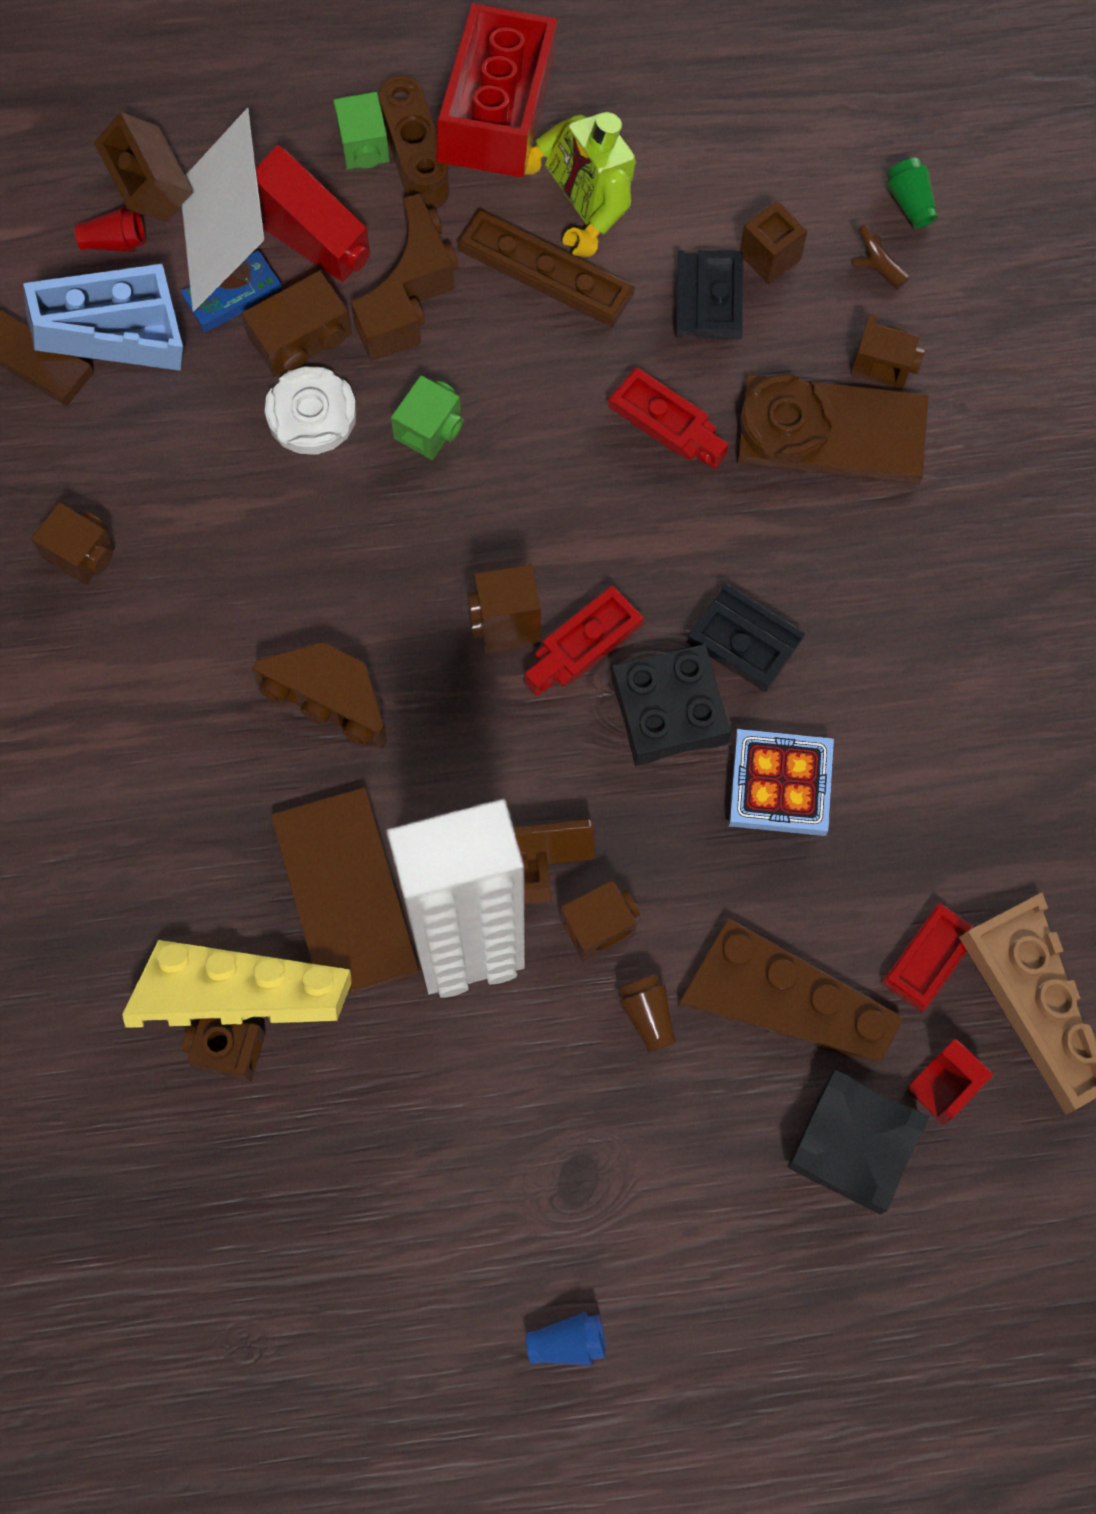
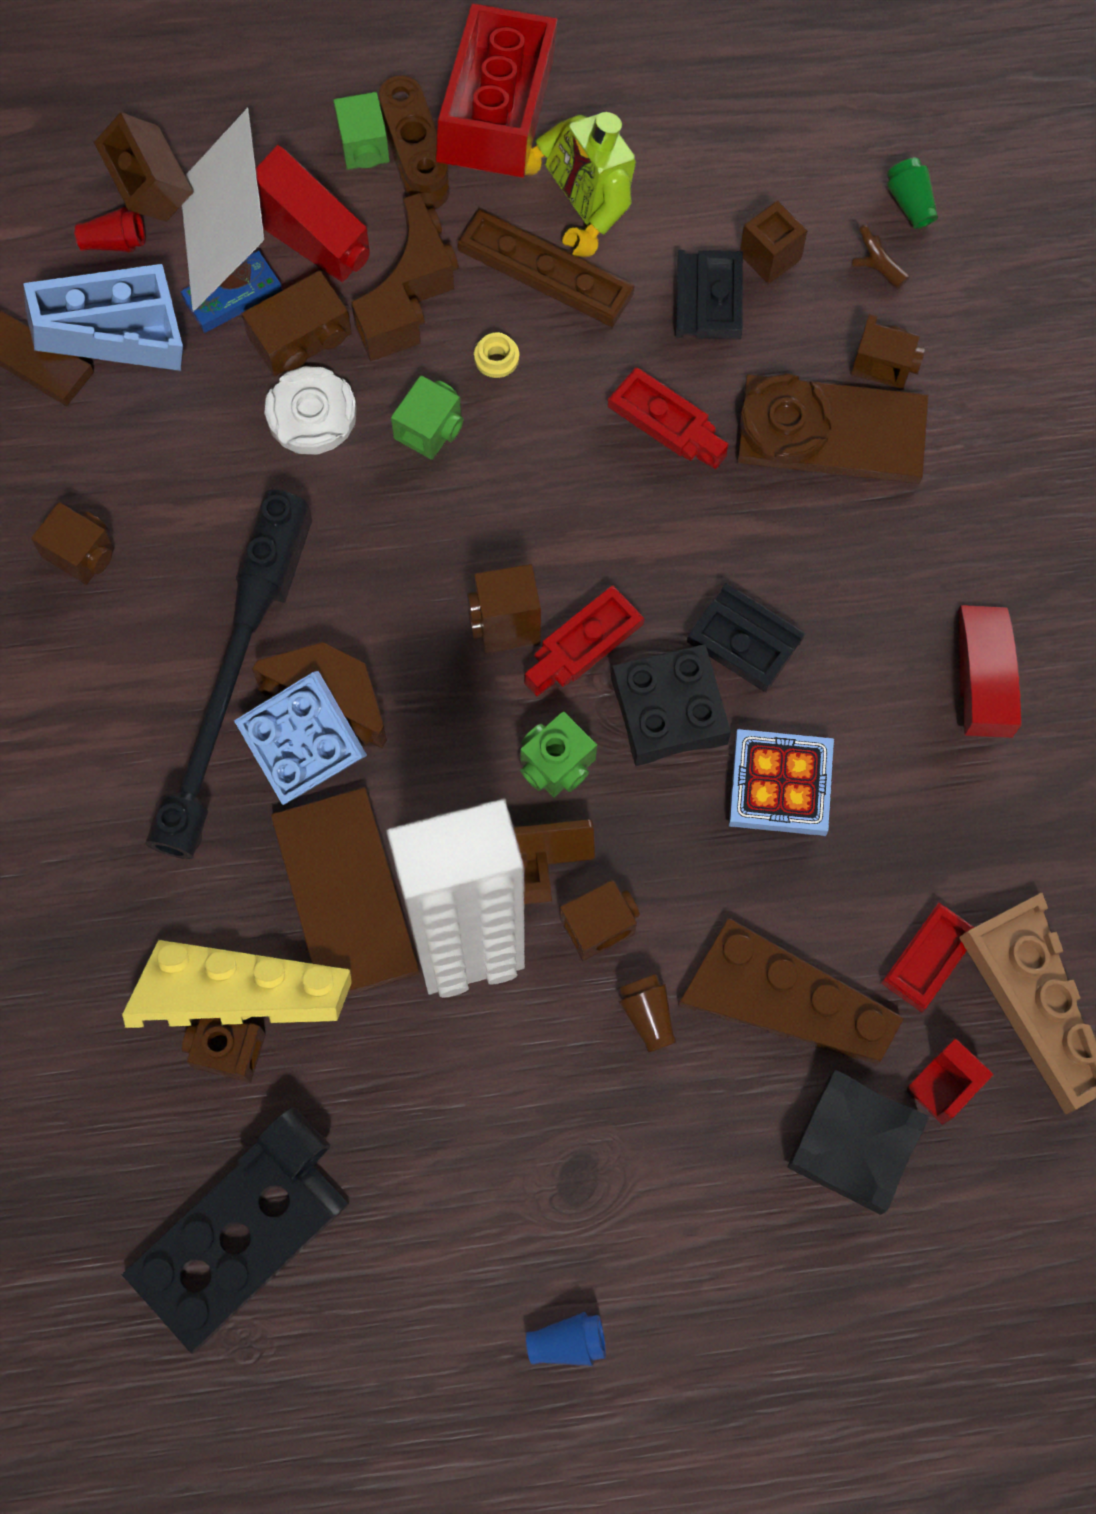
(261, 578): none -> black bar
(279, 1159): none -> black hinge
(300, 737): none -> light blue tile
(496, 344): none -> light yellow plate
(557, 755): none -> bright green brick
(988, 672): none -> red slope

